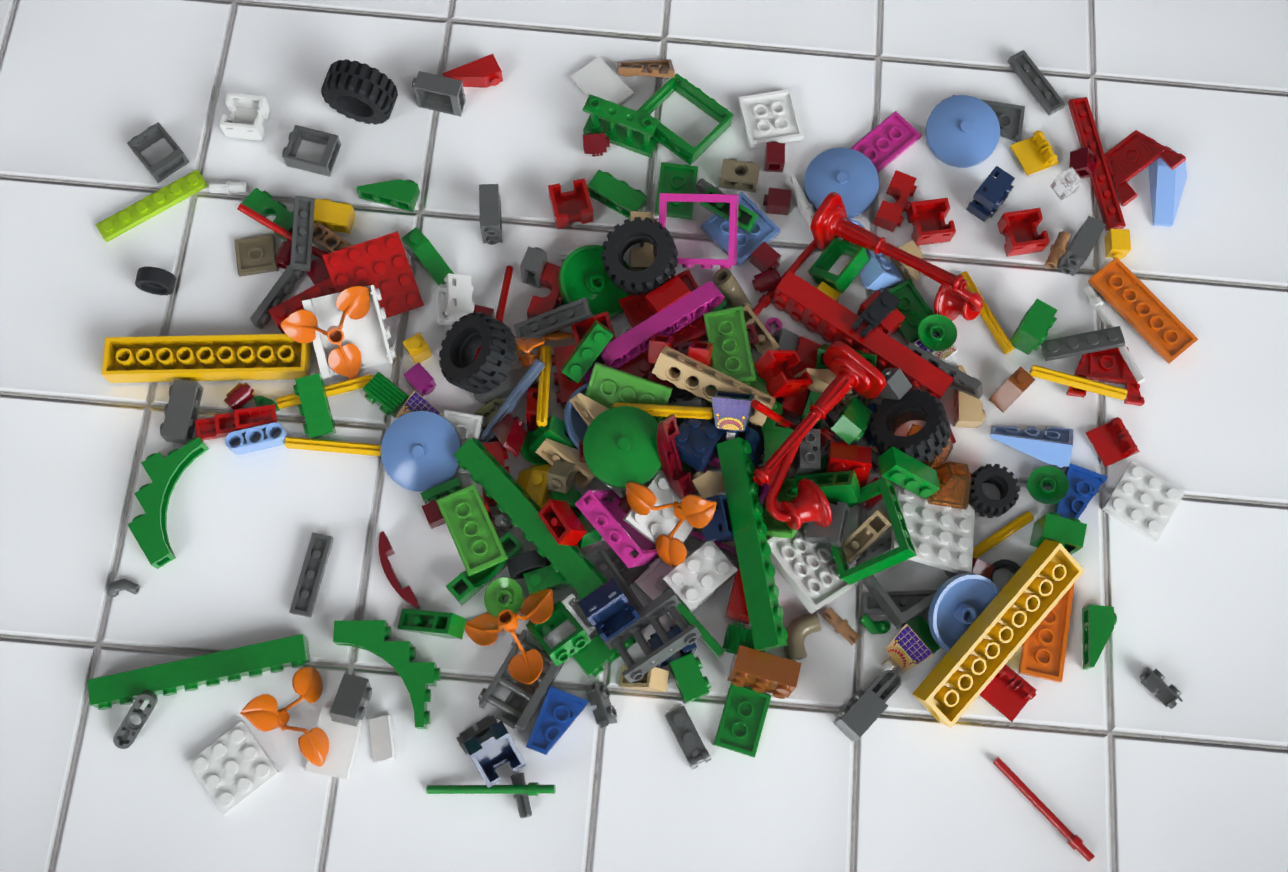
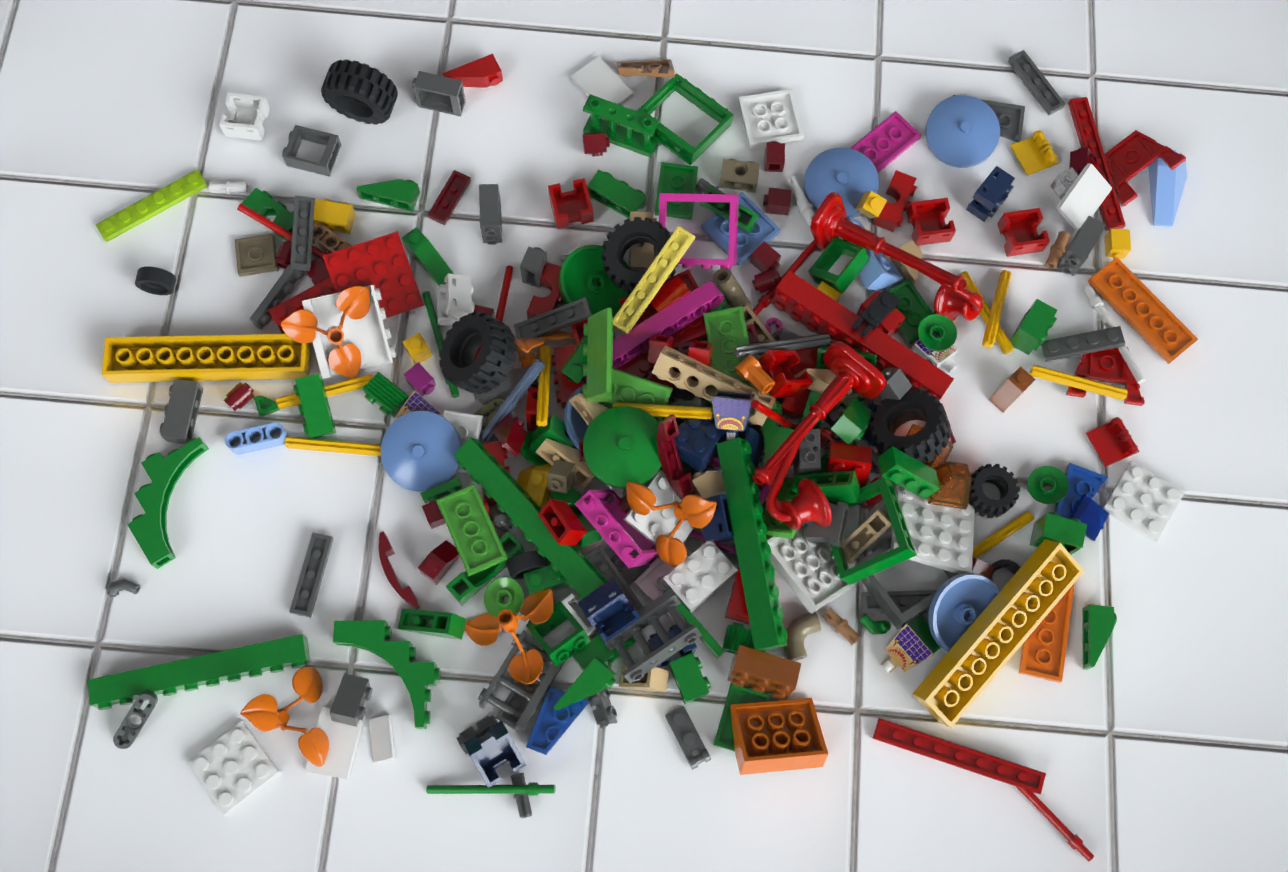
(168, 164): dark grey window -> none
(240, 419): red slope -> none
(437, 334): none -> green bar
(439, 561): none -> dark red slope
(449, 197): none -> dark red tile
(590, 682): none -> green slope
(599, 356): none -> bright green slope
(653, 280): none -> light yellow tile
(751, 370): none -> orange piece
(777, 736): none -> orange slope
(785, 344): none -> dark grey axle
(867, 705): dark grey brick -> none
(871, 204): none -> yellow brick
(959, 756): none -> red tile
(961, 380): dark grey wing -> none
(967, 409): tan slope -> none
(996, 309): none -> yellow axle
(1008, 693): red hinge -> none
(1048, 445): light blue wedge -> none
(1084, 196): none -> white tile
(1091, 514): none -> clear blue piece
(1154, 681): dark grey hinge -> none

